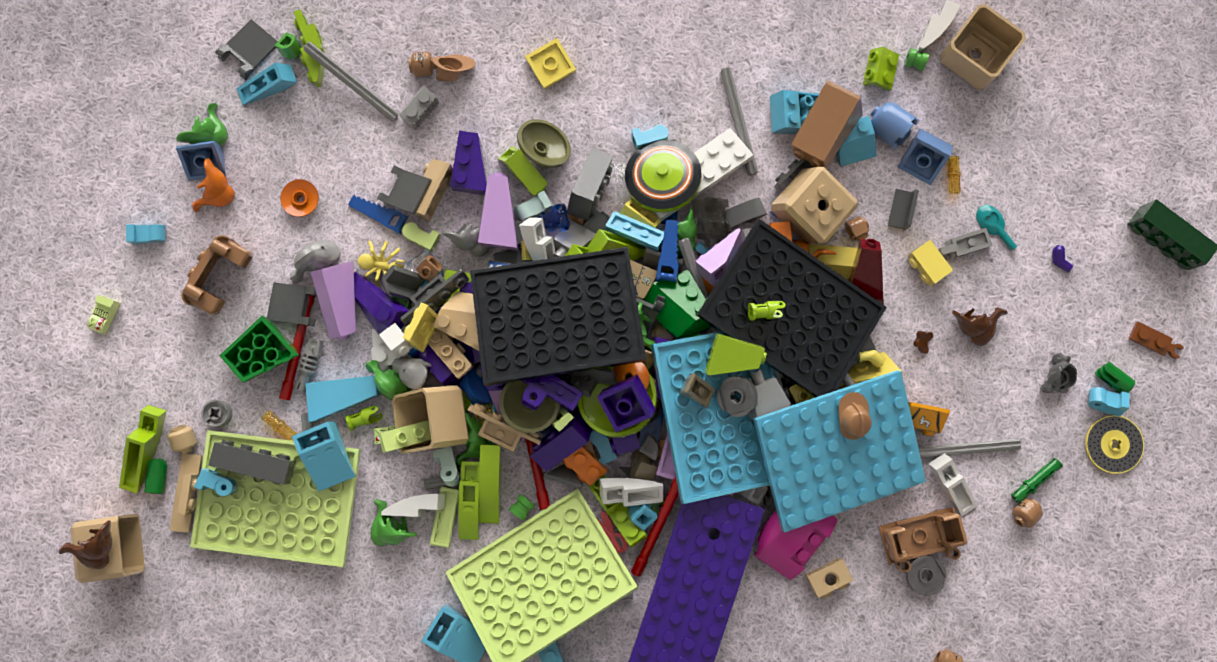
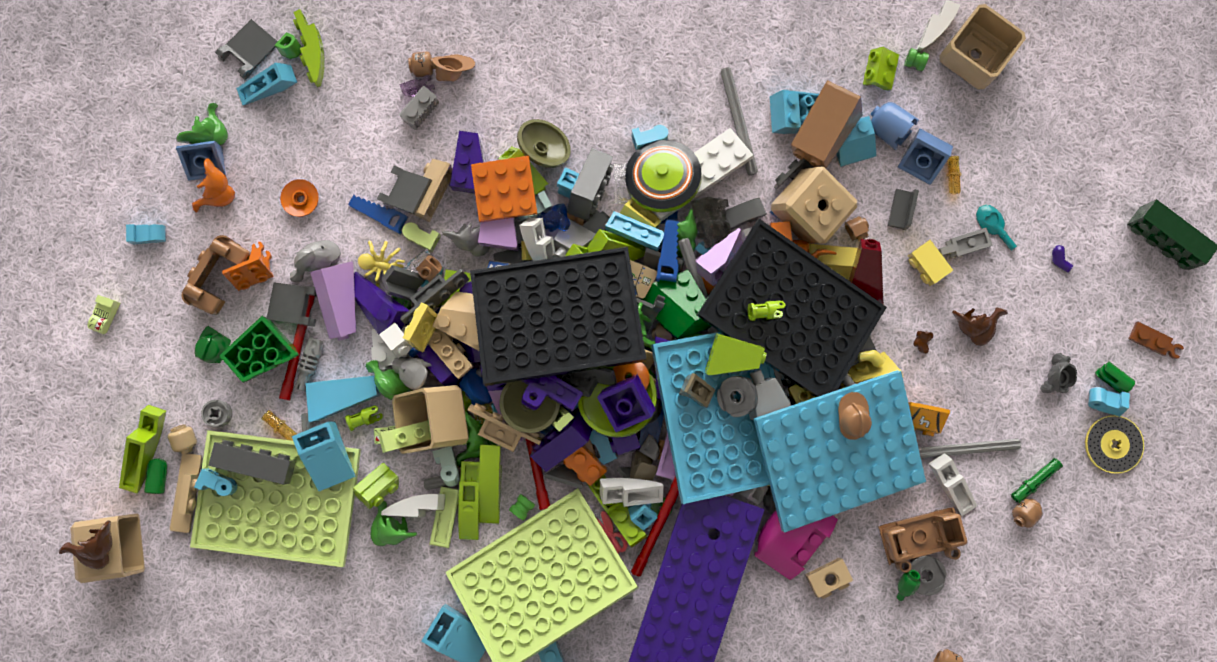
(211, 345): none -> green piece
(251, 271): none -> orange plate
(350, 81): light grey axle -> none
(376, 486): none -> lime brick
(413, 86): none -> clear purple plate
(504, 189): none -> orange plate
(550, 63): light yellow plate -> none
(566, 182): none -> medium azure leg
(908, 584): none -> green plant

